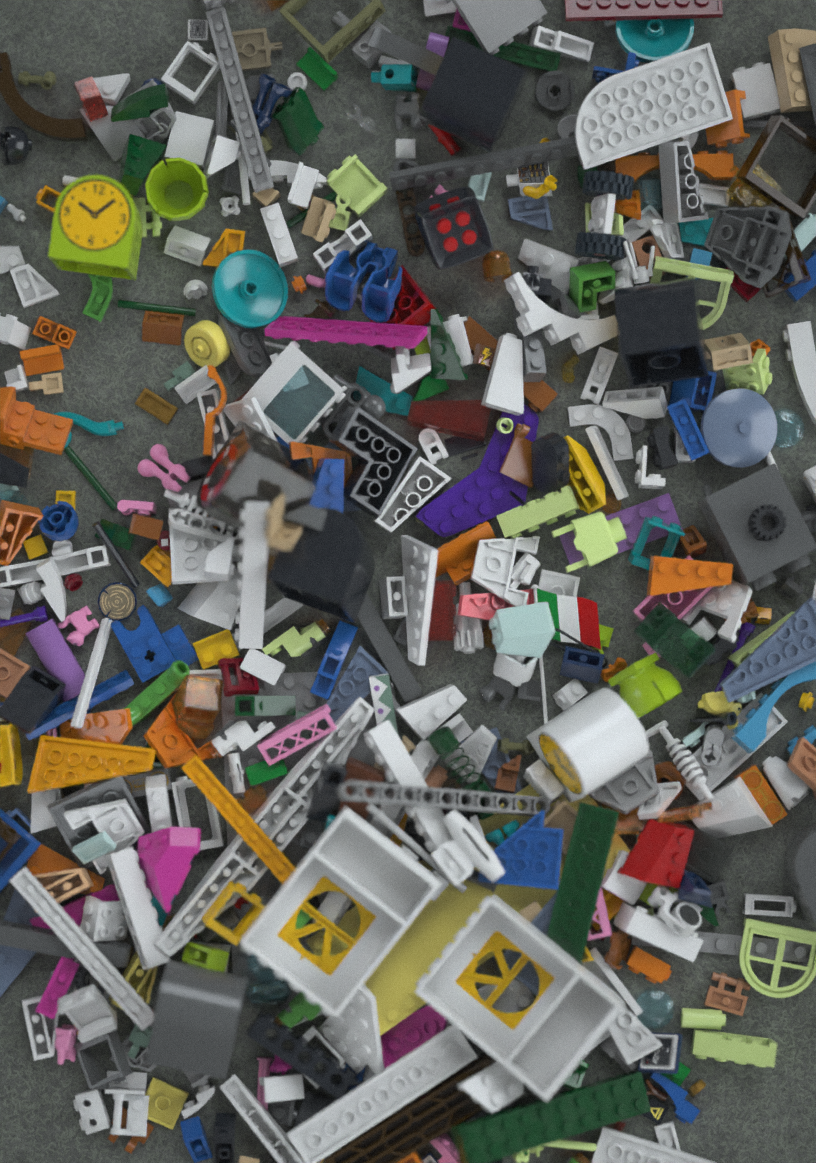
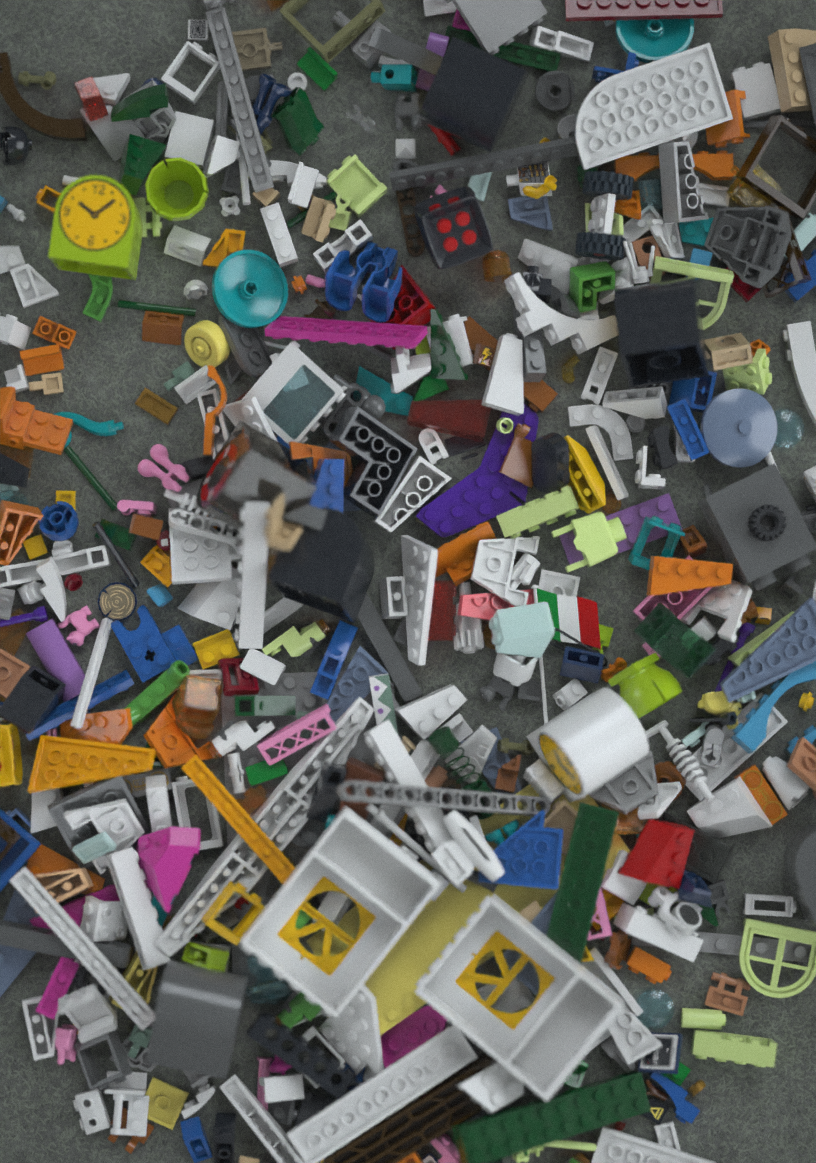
(220, 561): white slope -> none
(684, 812): clear orange slope -> none

